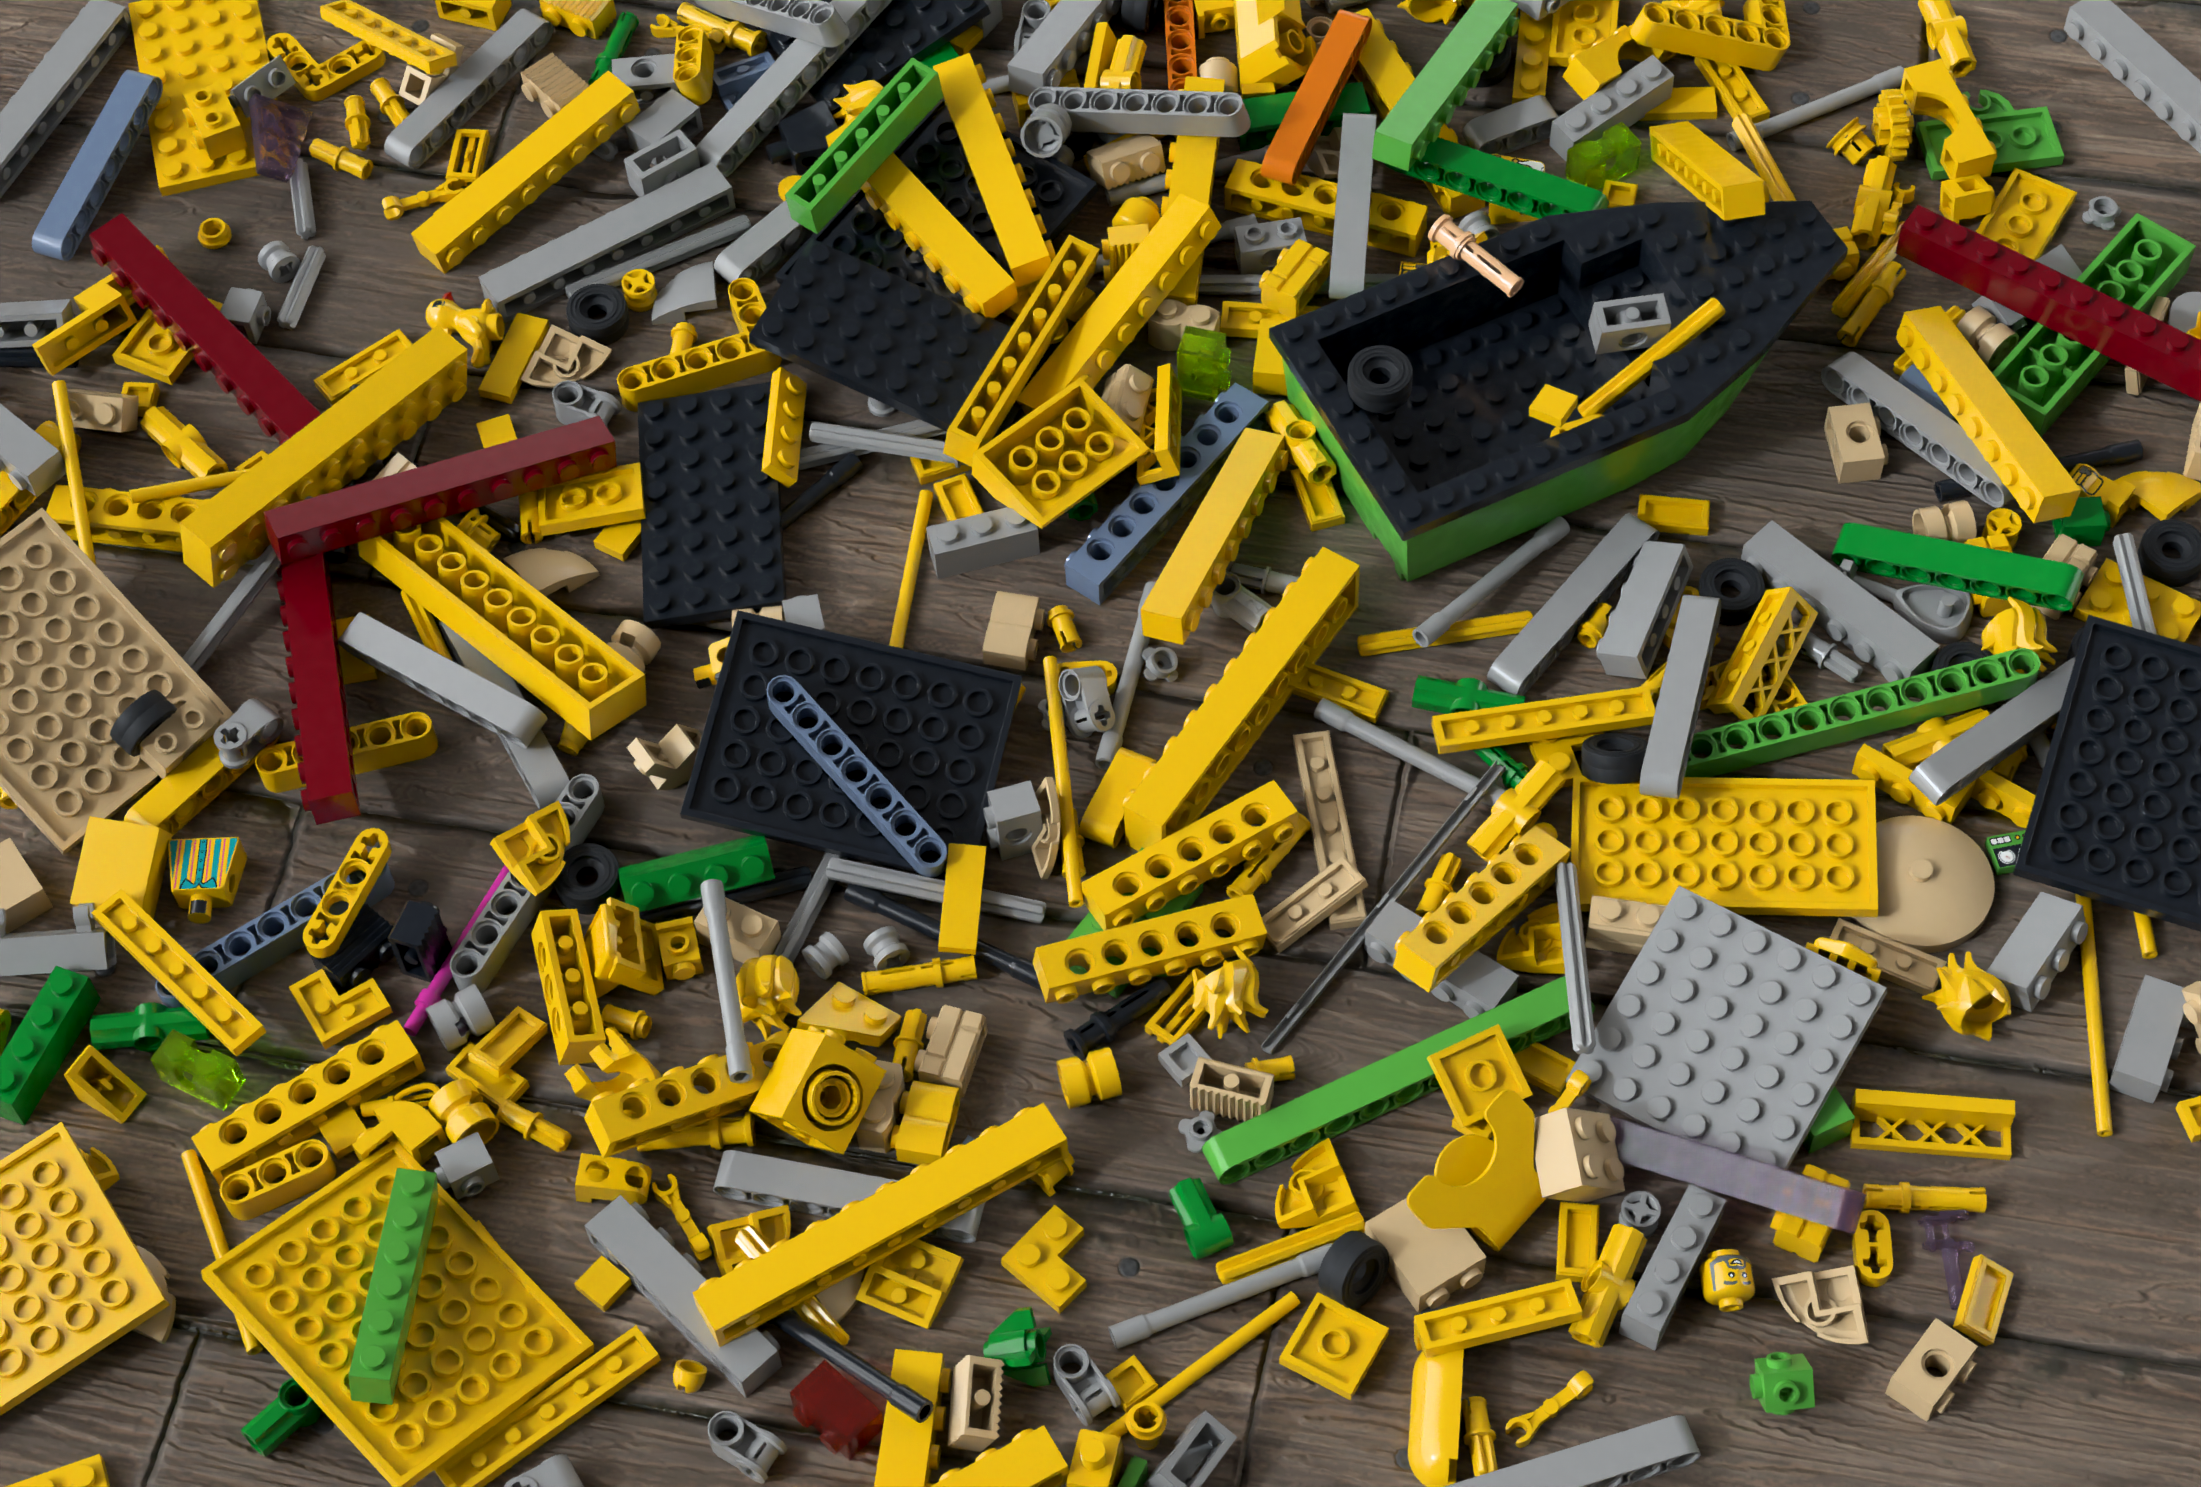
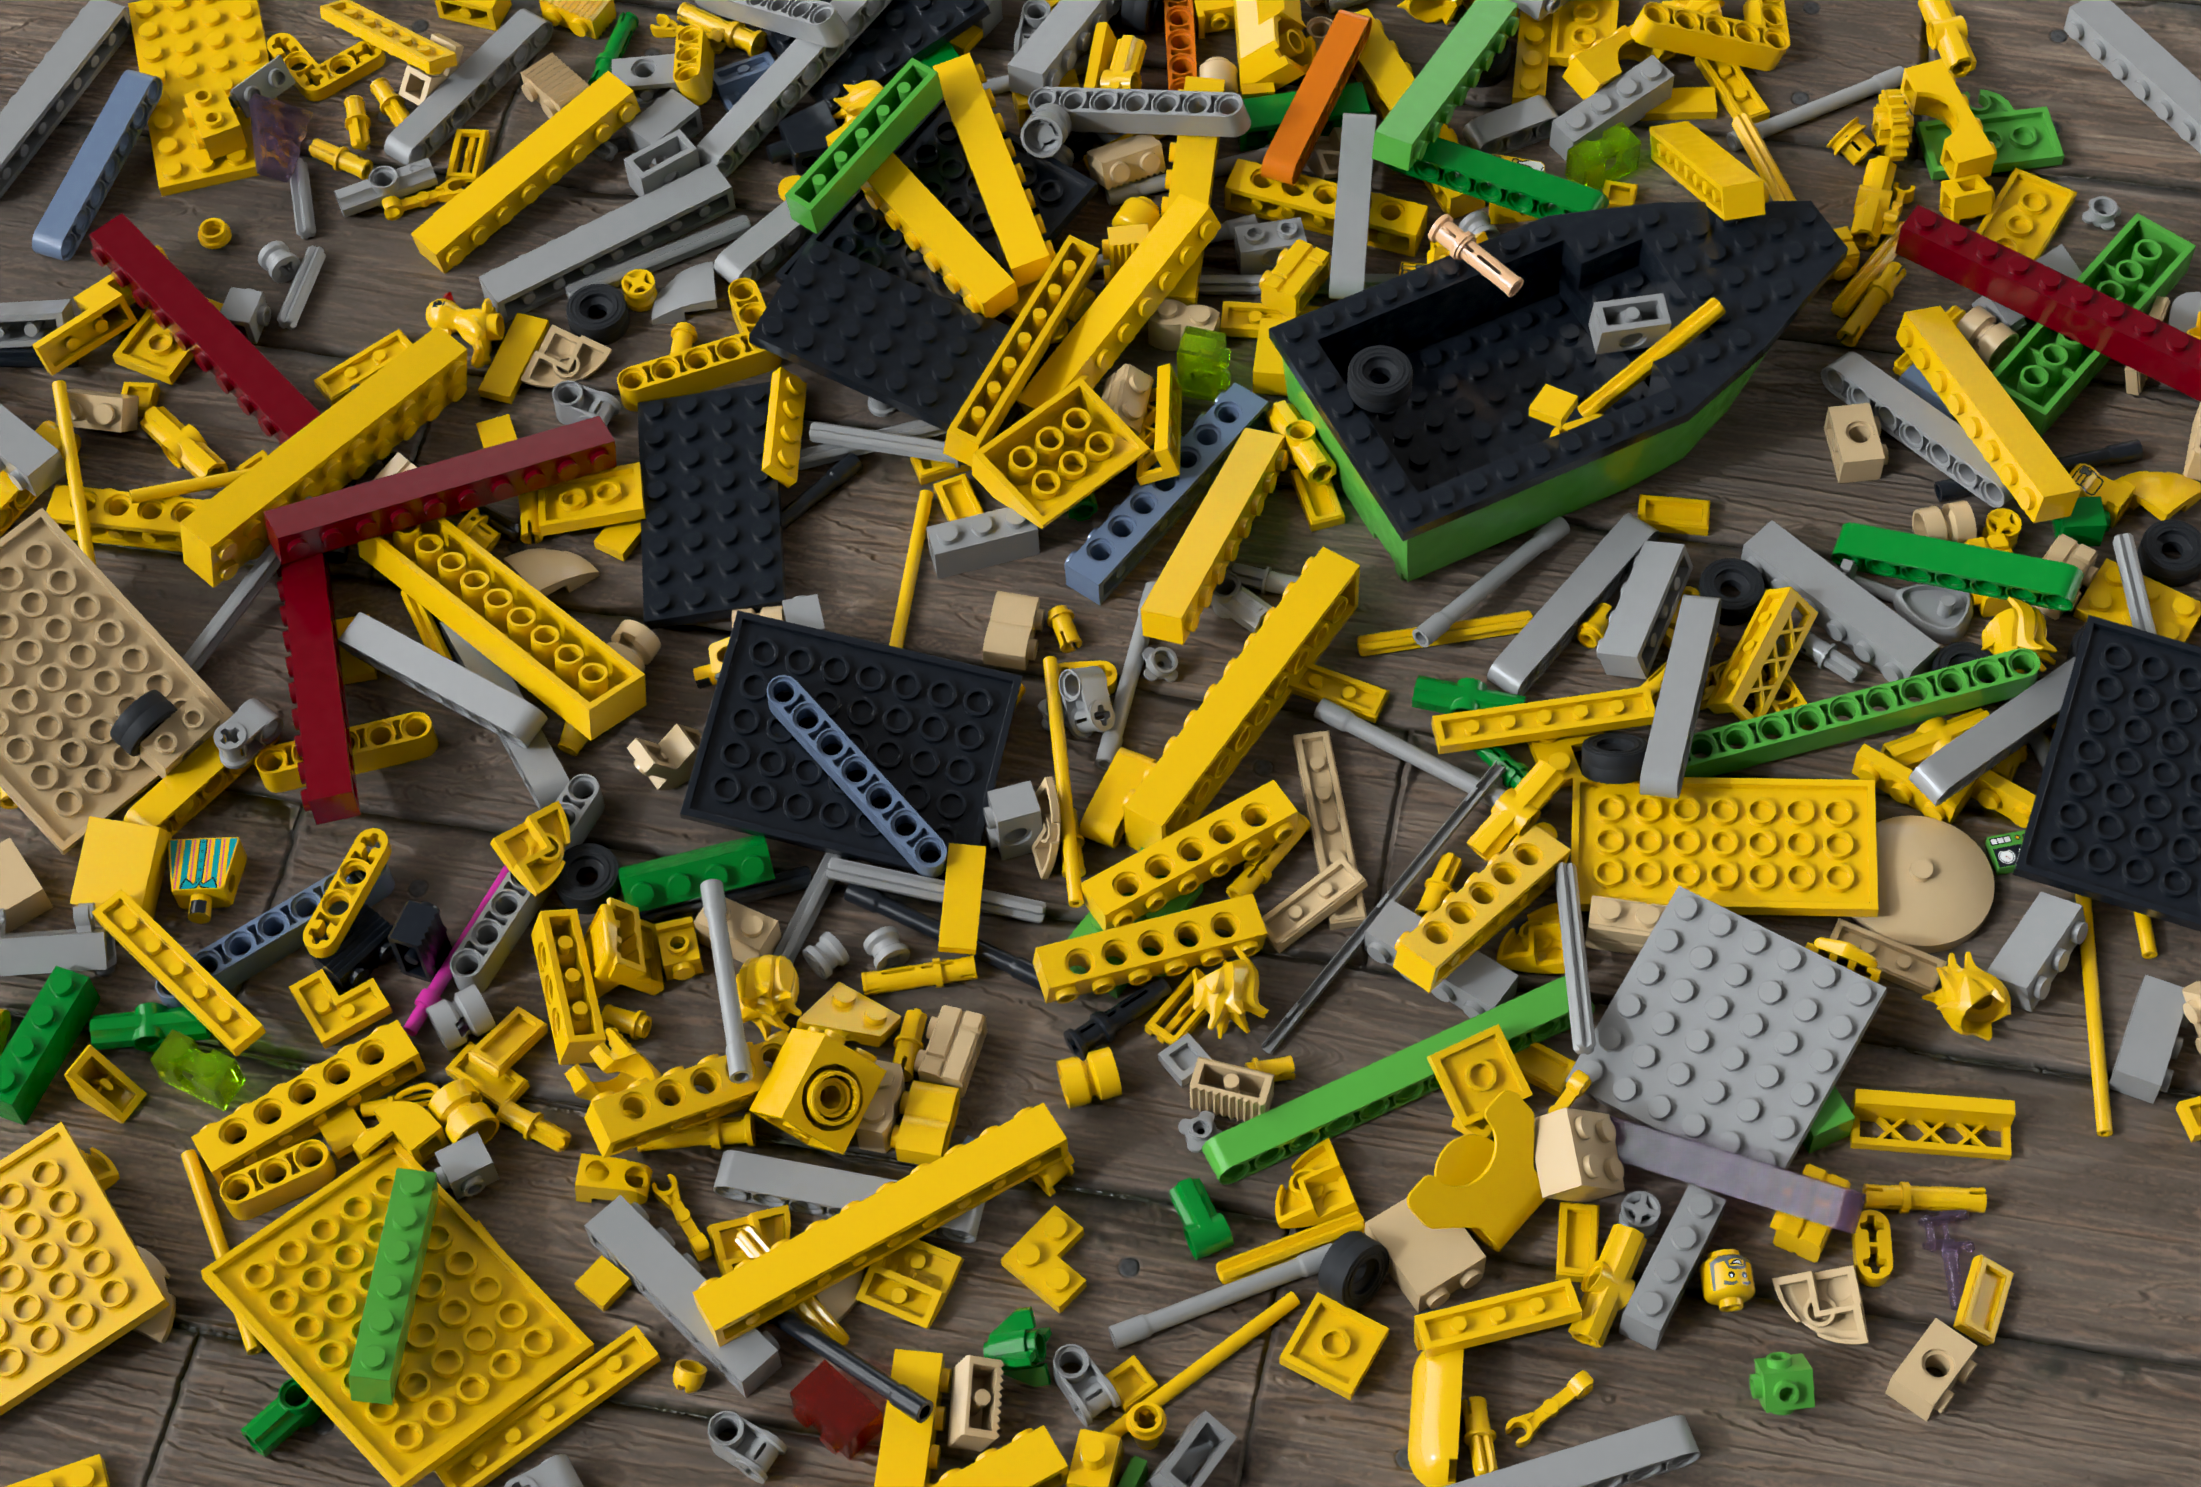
(385, 182): none -> light grey piece

